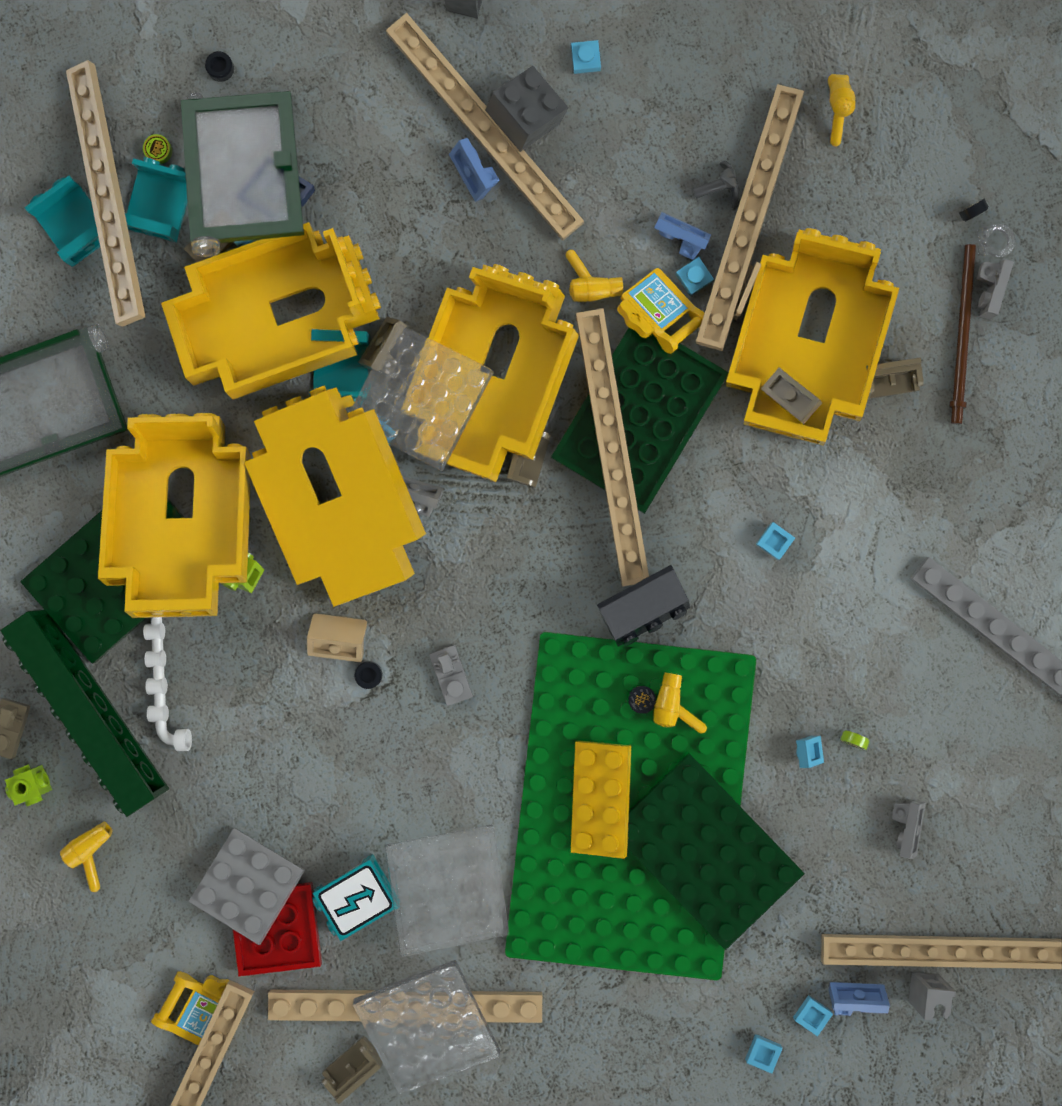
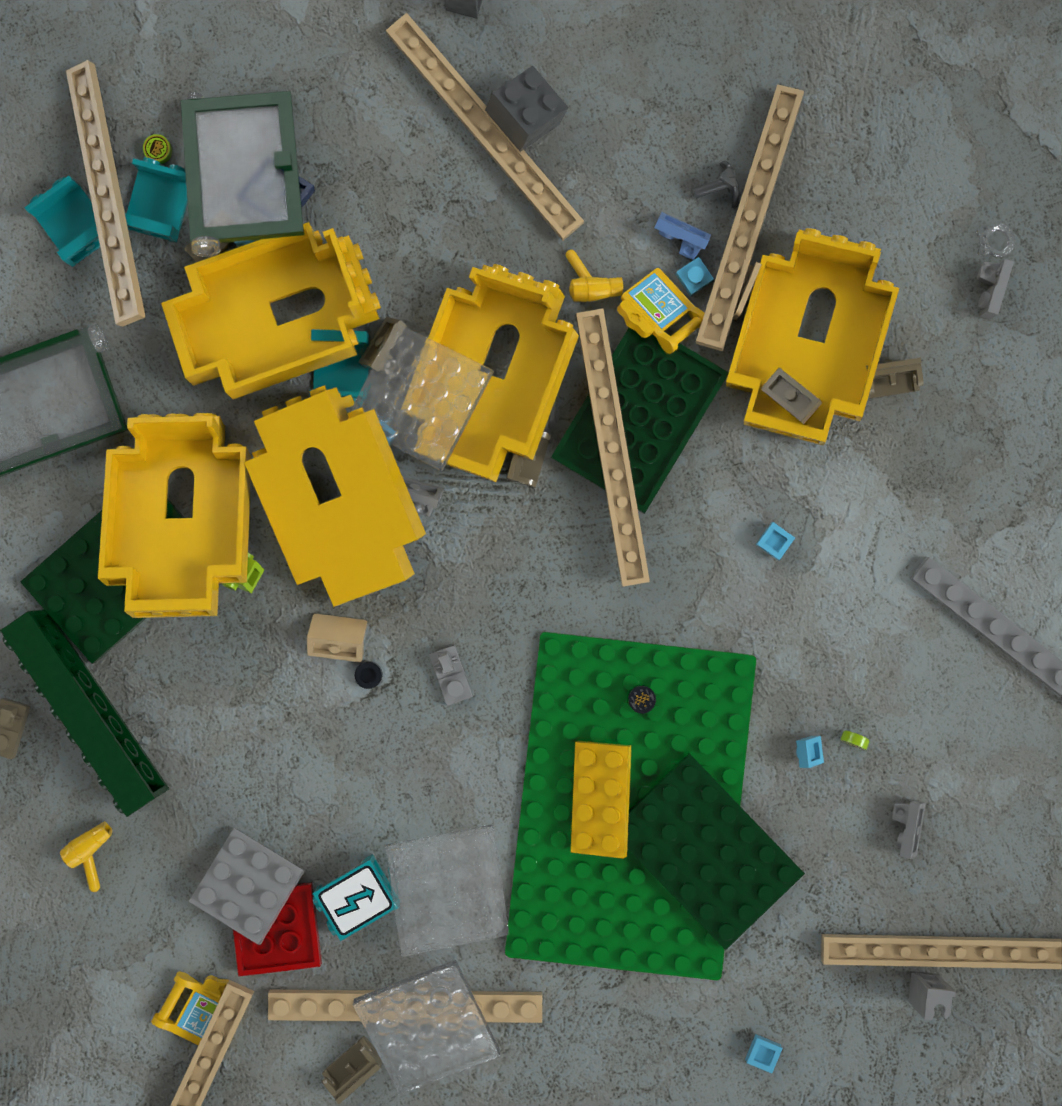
(27, 785): lime brick -> none
(158, 687): white bar -> none
(219, 66): black tile -> none
(476, 178): medium blue hinge -> none
(585, 57): medium azure plate -> none
(644, 606): black slope -> none
(668, 705): yellow piece -> none
(813, 1015): medium azure plate -> none
(842, 103): yellow piece -> none
(858, 997): medium blue hinge -> none
(963, 335): reddish brown bar -> none
(974, 210): black tile -> none

